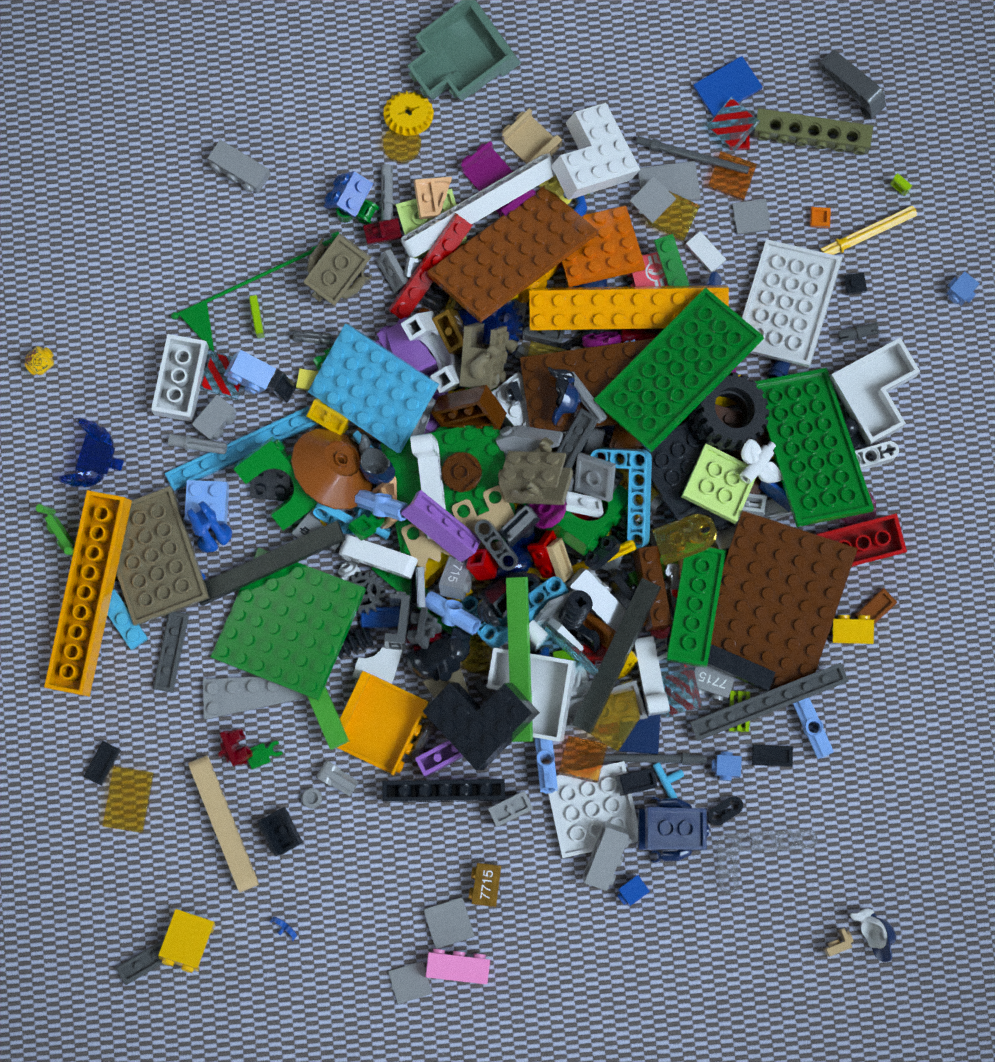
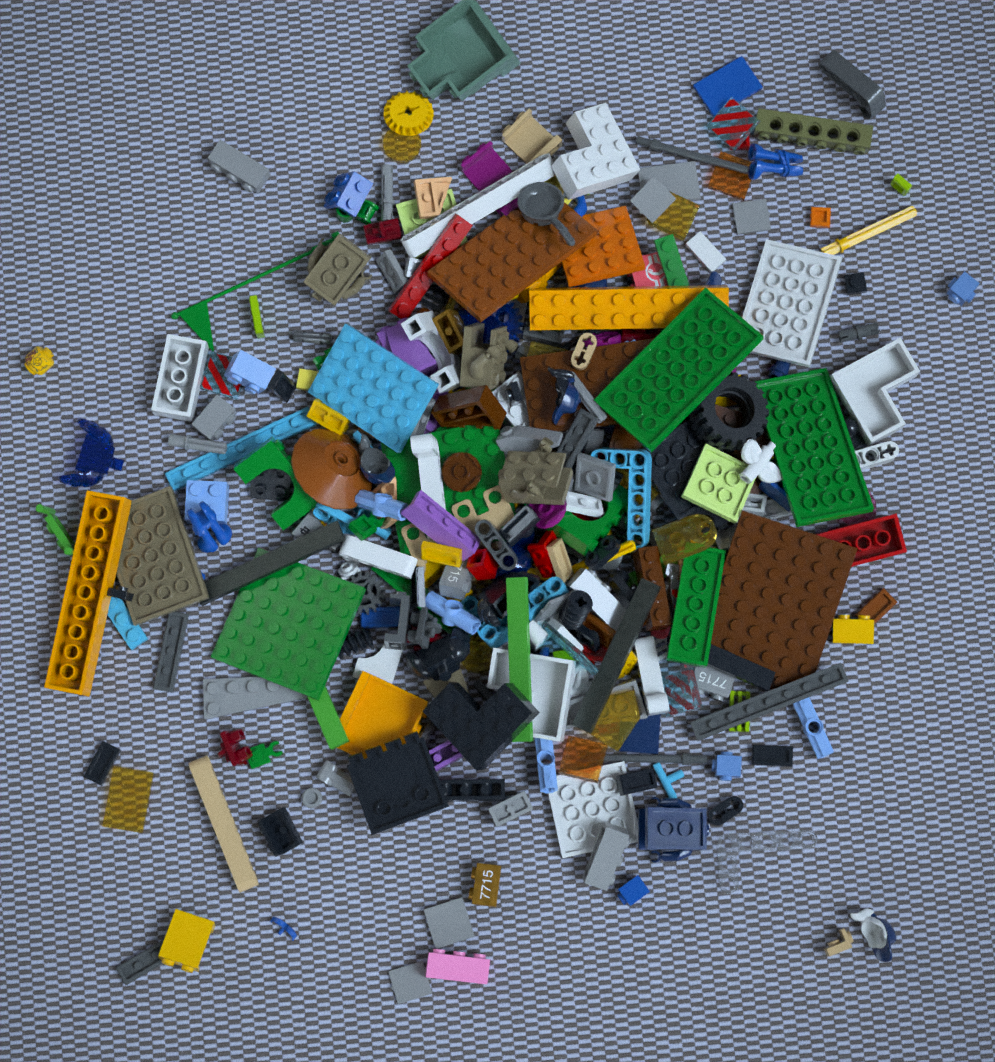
(121, 593): none -> black plate
(396, 783): none -> black hinge
(441, 554): none -> yellow tile
(542, 204): none -> dark grey piece
(580, 349): none -> tan beam
(780, 157): none -> blue piece

